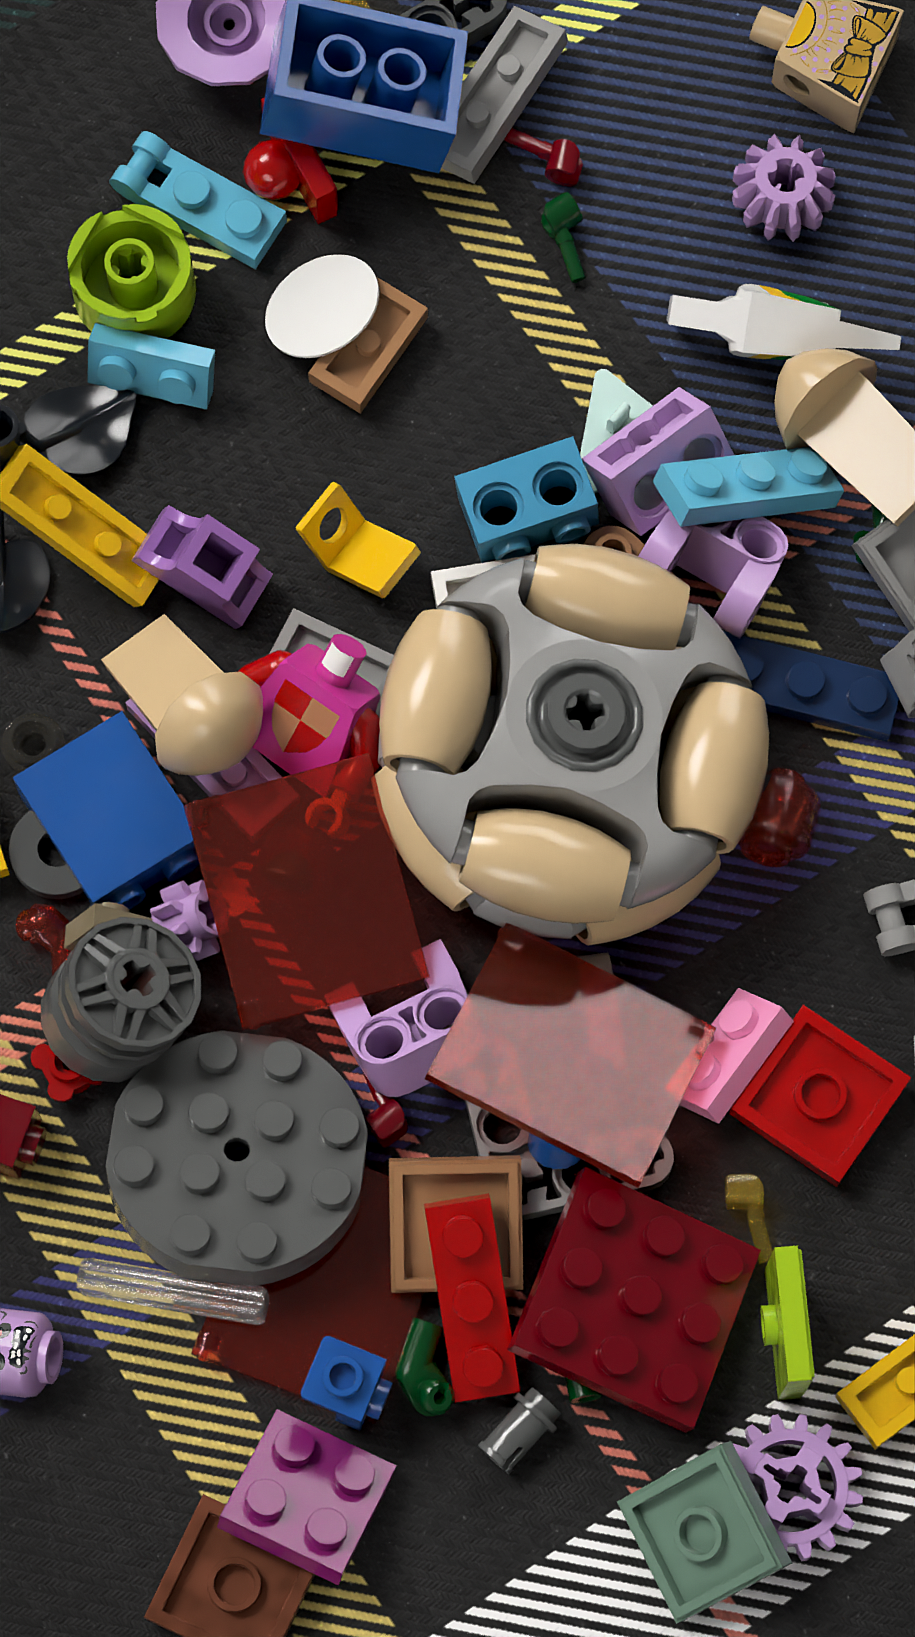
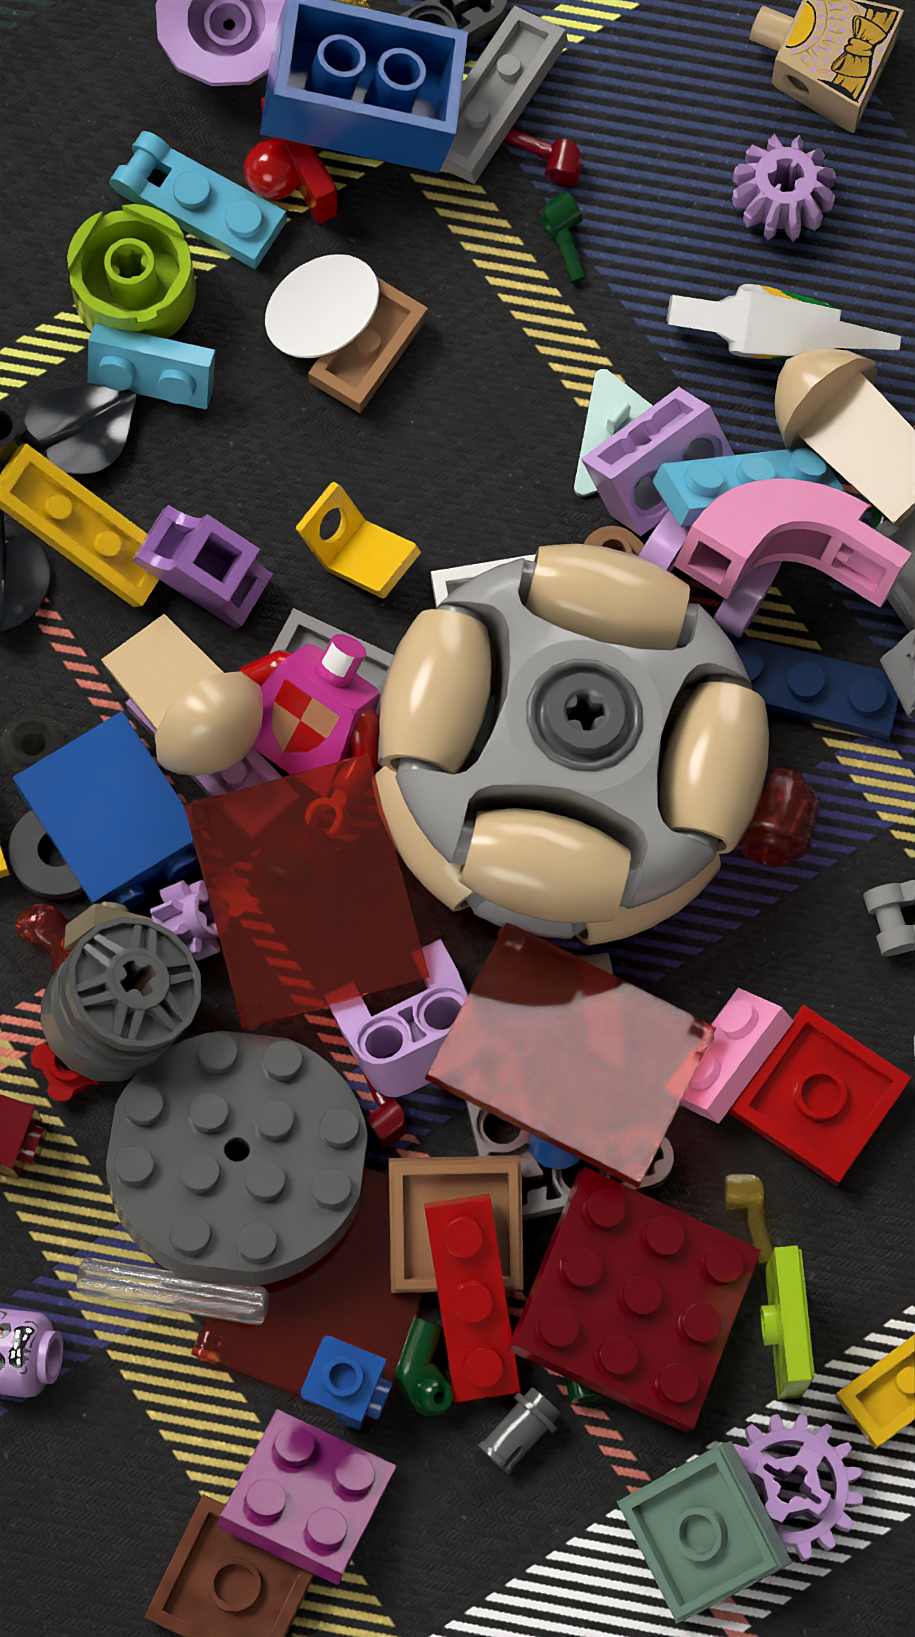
(520, 485): dark azure brick -> none
(795, 524): none -> bright pink arch

